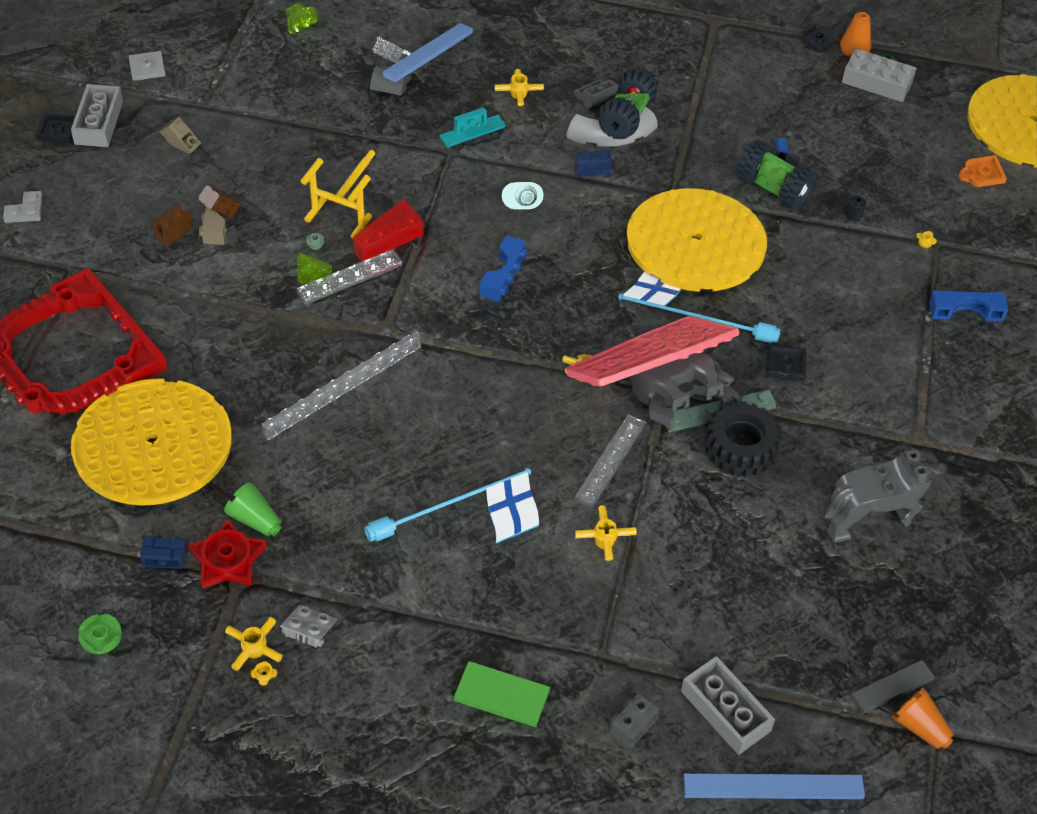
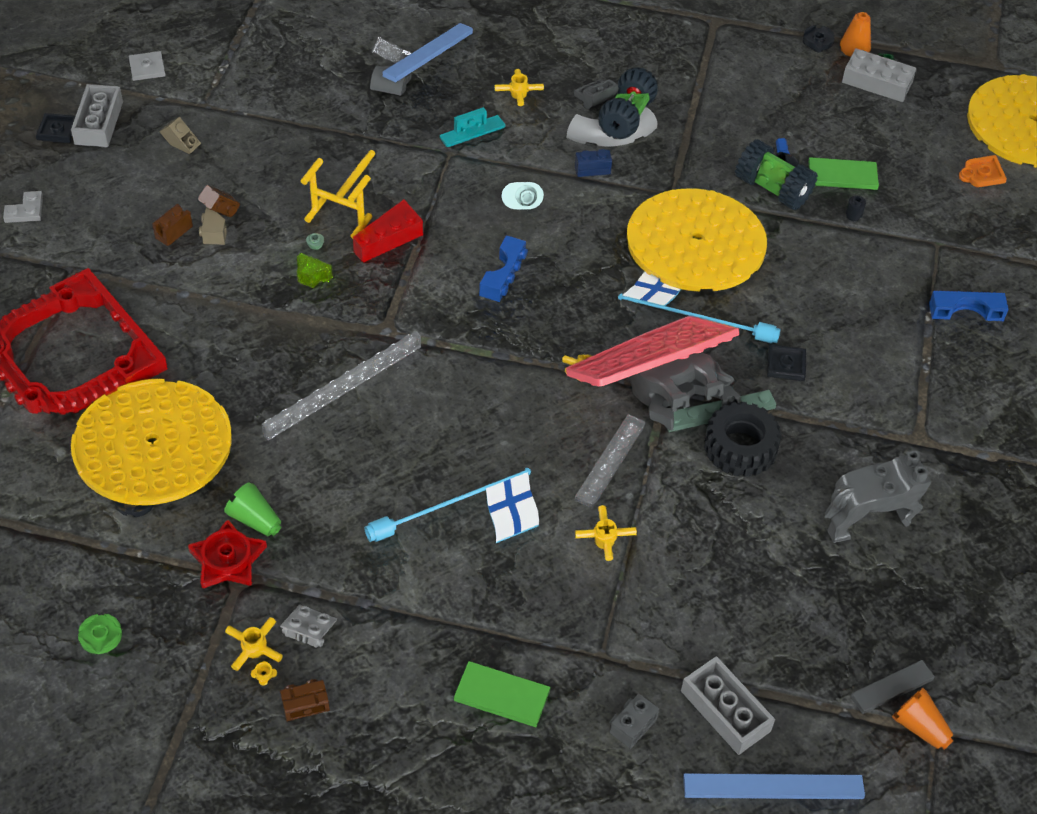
(164, 552): dark blue brick -> none
(300, 17): clear neon green brick -> none
(304, 699): none -> reddish brown brick
(349, 277): clear plate -> none
(845, 173): none -> bright green tile
(926, 239): yellow plate -> none

